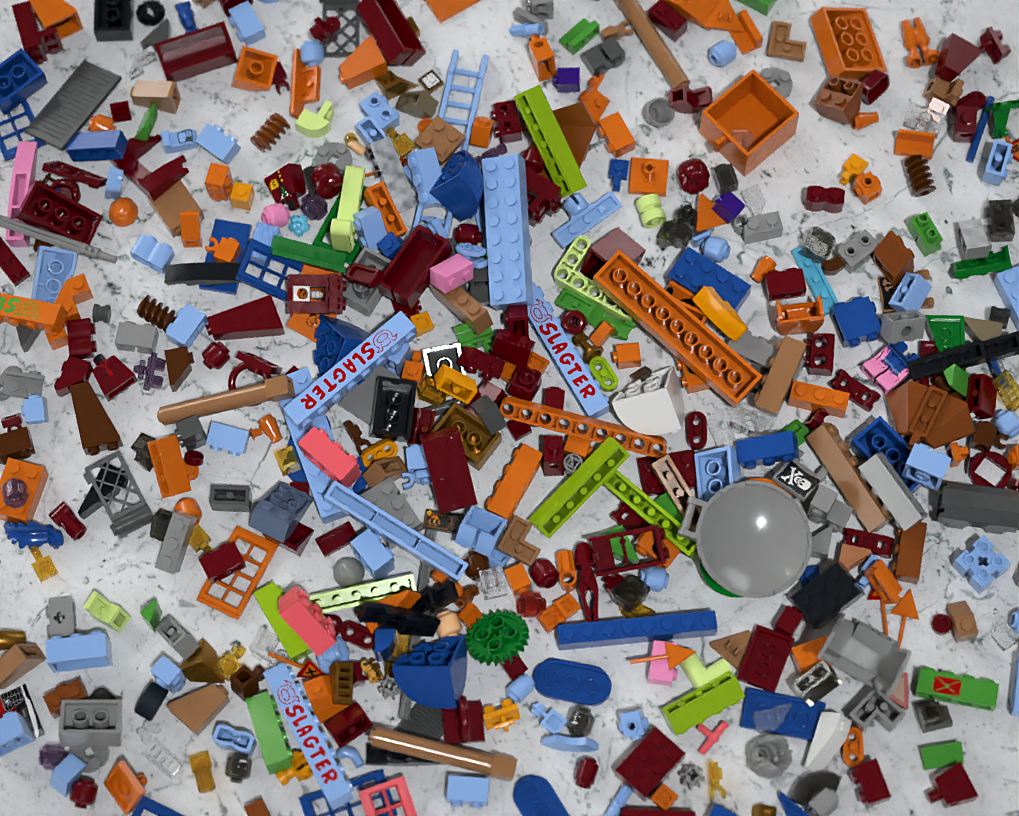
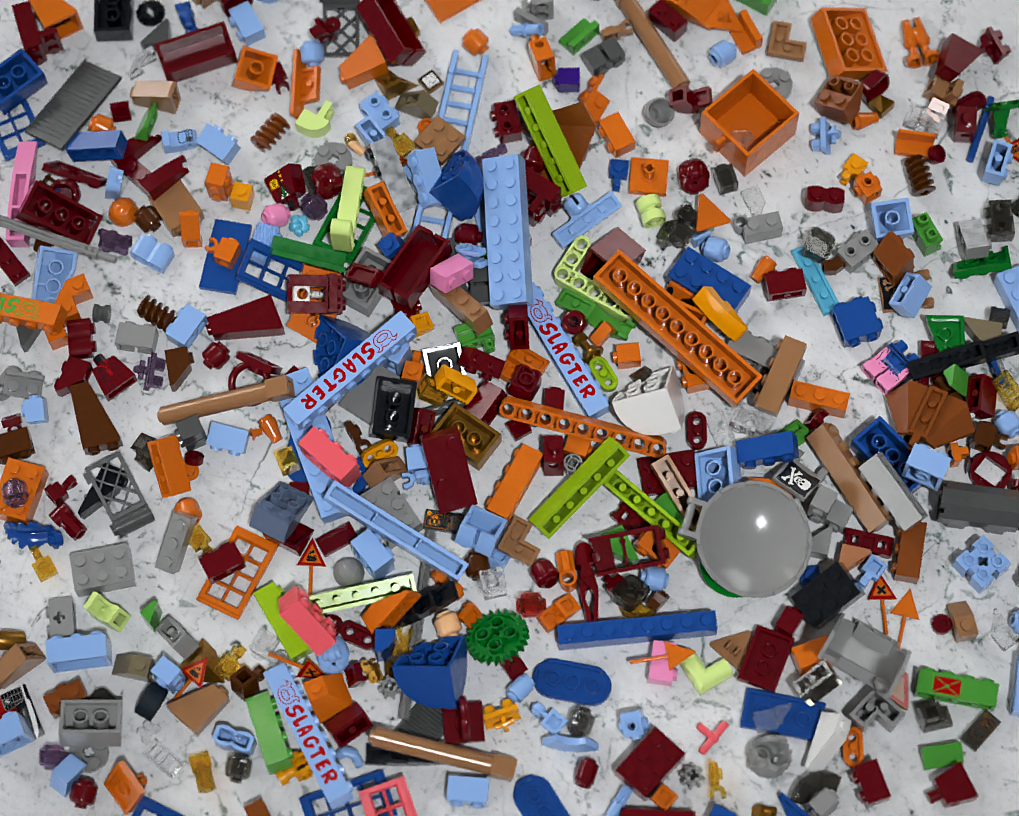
(57, 492): none -> dark red piece
(102, 569): none -> light grey brick
(114, 242): none -> clear purple hips
(133, 667): none -> dark tan slope
(147, 219): none -> reddish brown head
(160, 524): clear smoke brick -> none
(195, 673): none -> piece
(201, 273): black slope -> none
(230, 498): dark grey brick -> none
(311, 558): none -> piece
(342, 670): pearl gold slope -> none
(370, 227): light blue brick -> none
(398, 618): black slope -> none
(434, 225): light blue plate -> none
(468, 595): dark orange arm -> none
(475, 42): none -> orange head
(482, 132): orange brick -> none
(489, 414): dark grey slope -> none
(513, 348): dark red brick -> none
(518, 579): orange brick -> none
(657, 600): none -> reddish brown piece
(703, 703): lime brick -> none
(728, 206): dark purple brick -> none
(799, 318): orange piece -> none
(823, 129): none -> light blue hips
(823, 354): dark red brick -> none
(856, 390): dark red plate -> none
(881, 105): none -> pearl gold slope
(884, 582): orange panel -> none
(891, 216): none -> light blue slope
(902, 326): light grey brick -> none
(936, 154): none -> dark red tile
(980, 730): none -> clear smoke tile

